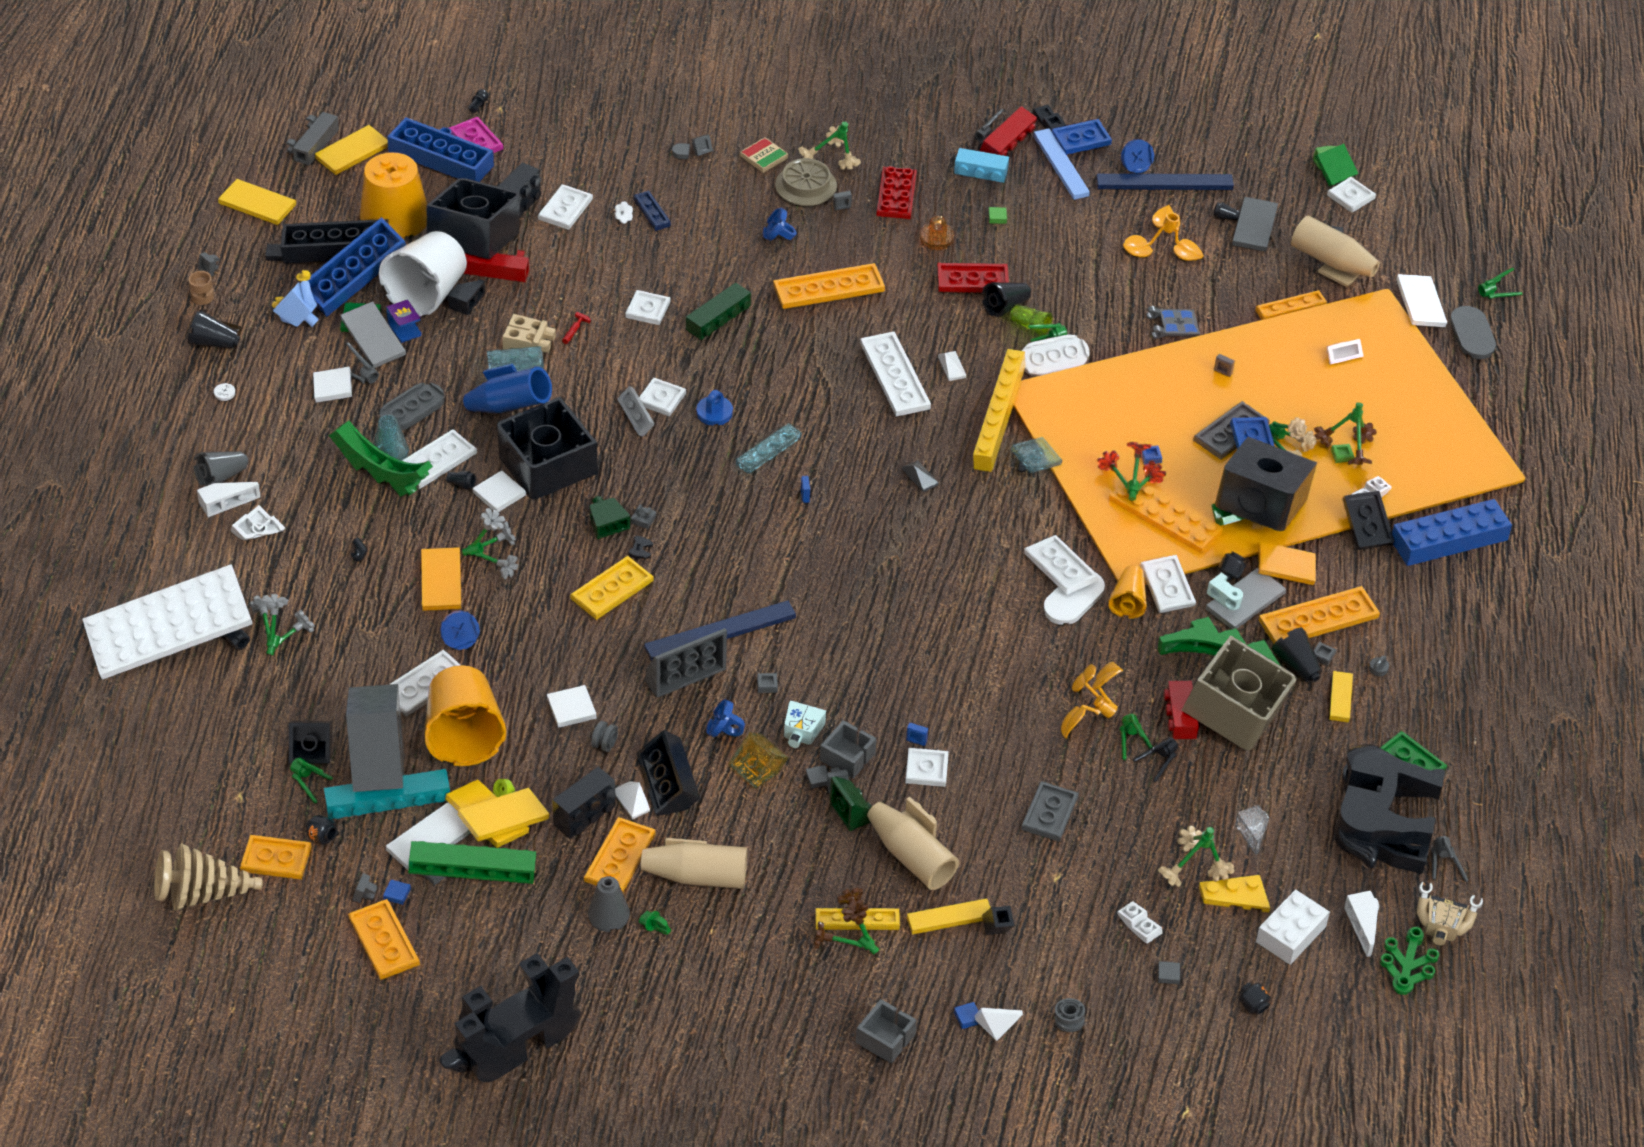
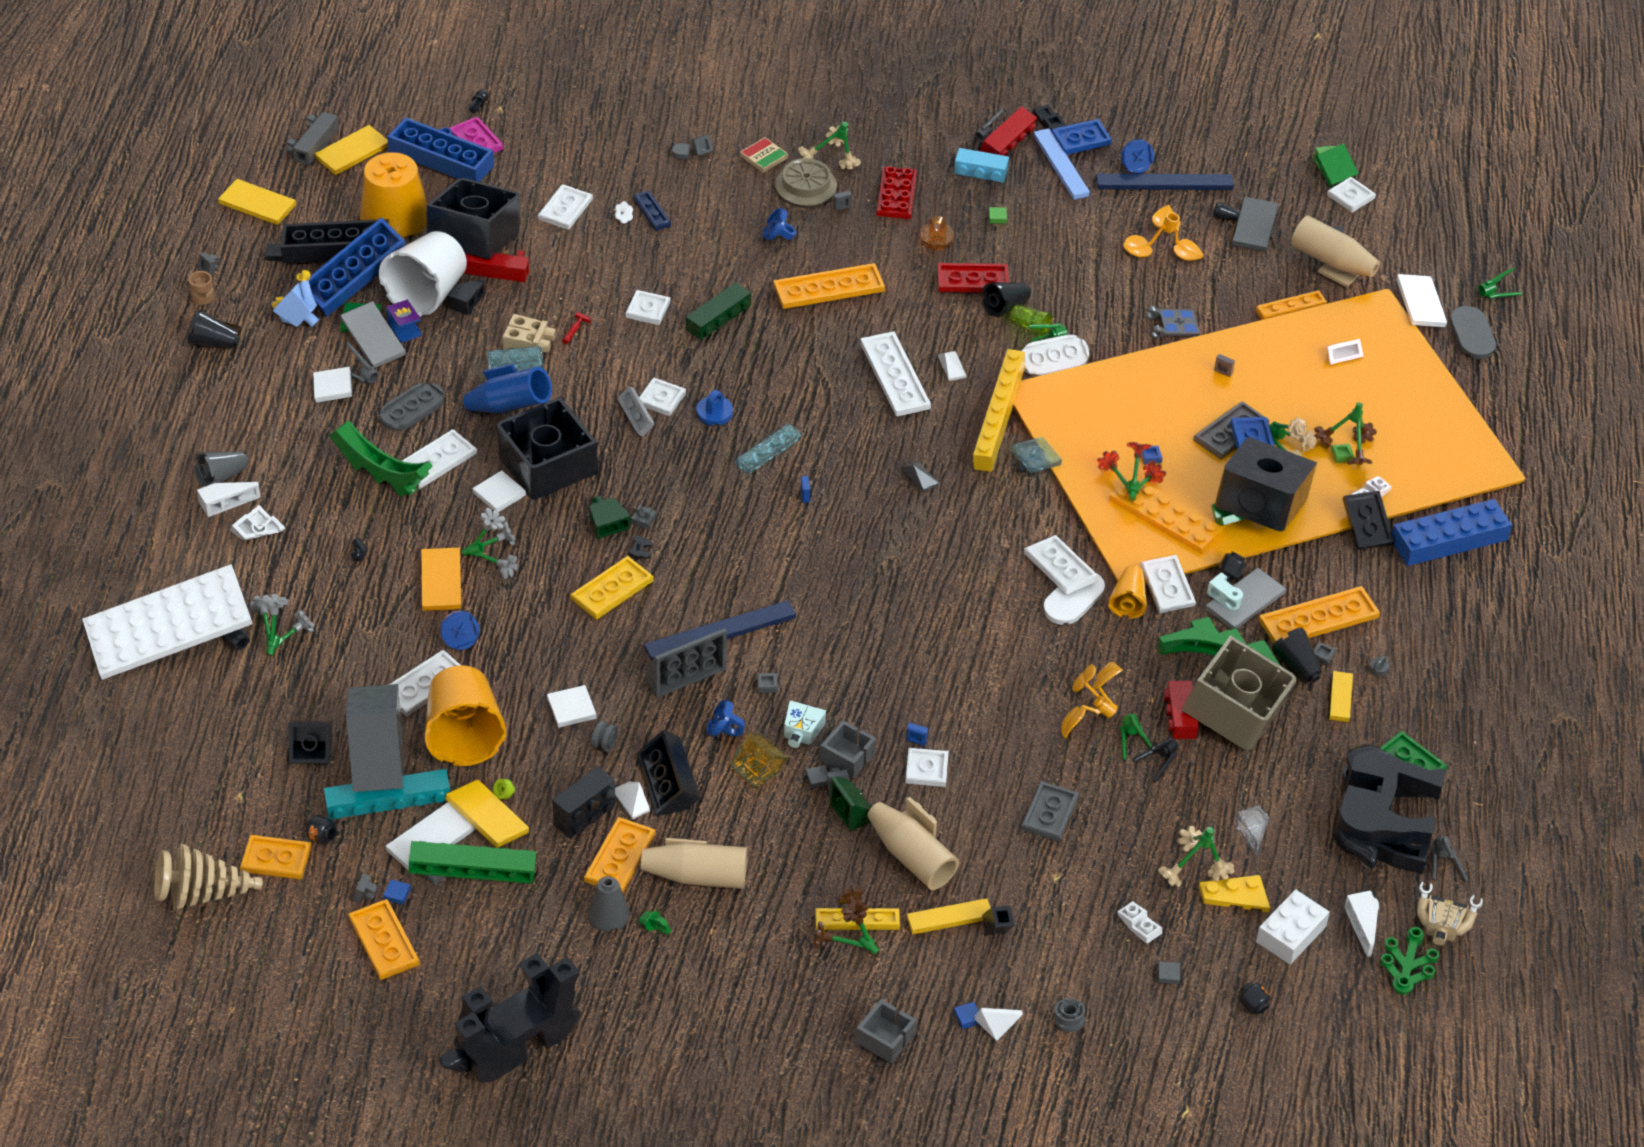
(224, 392): white piece -> none
(303, 769): green plant -> none
(390, 438): clear light blue cone -> none
(462, 479): black cone -> none
(503, 814): yellow tile -> none
(526, 181): black brick -> none
(1287, 563): light orange tile -> none

